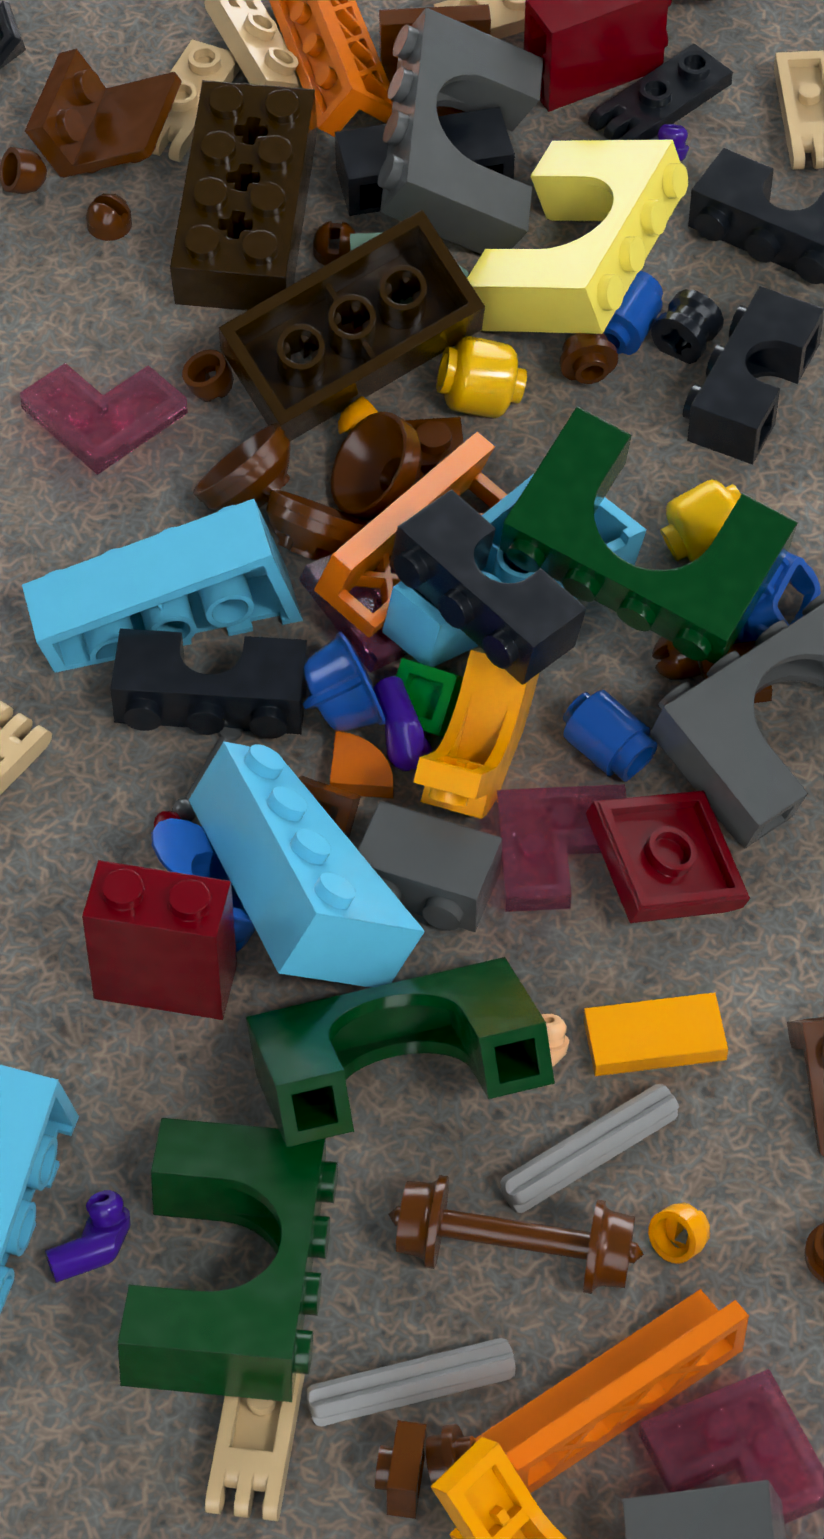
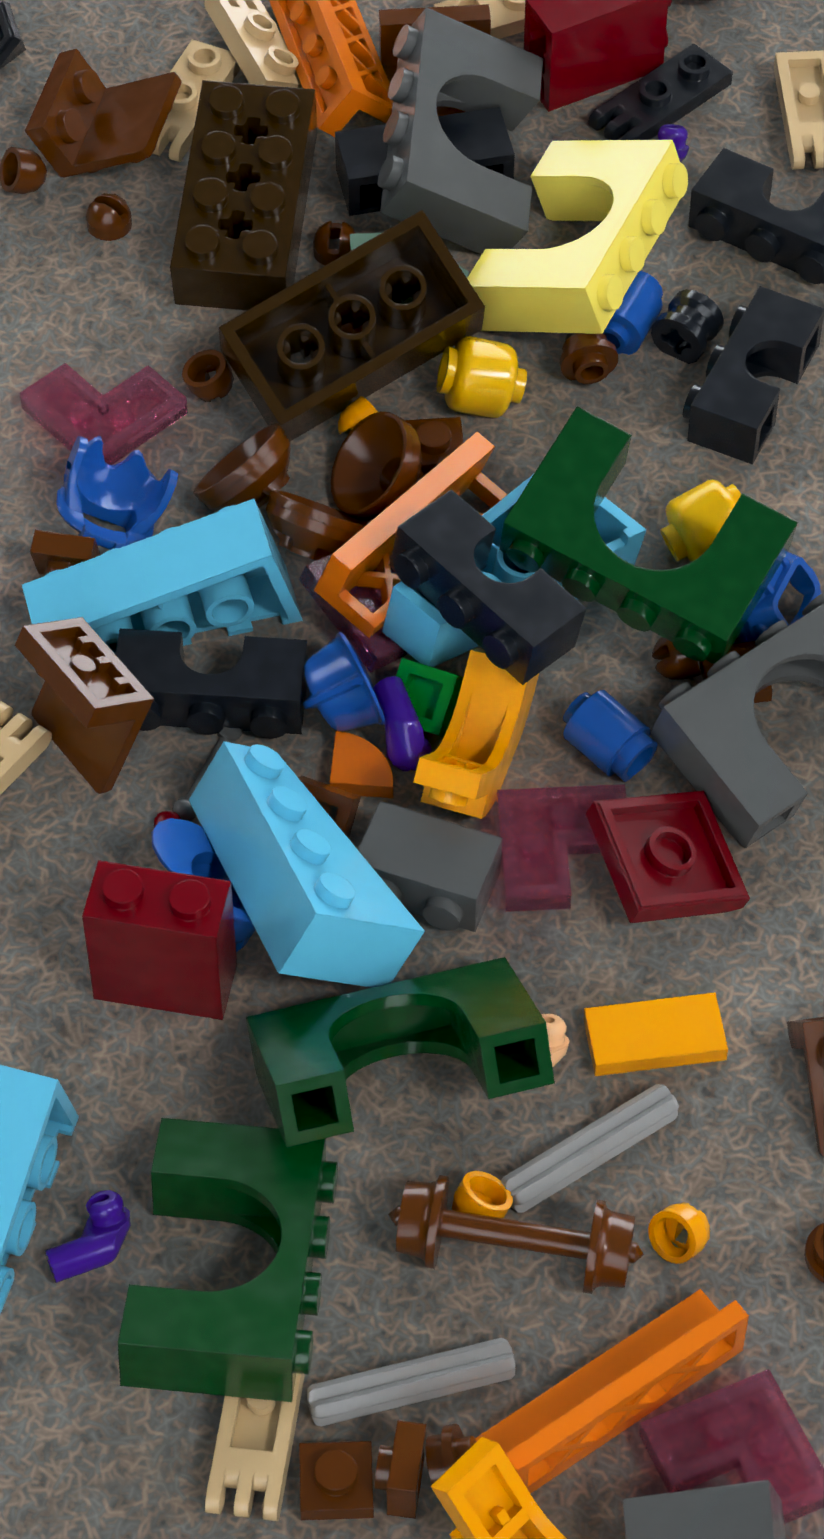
(59, 551): none -> reddish brown plate
(86, 697): none -> reddish brown bracket
(114, 493): none -> blue helmet
(336, 1480): none -> reddish brown plate
(482, 1195): none -> light orange hinge

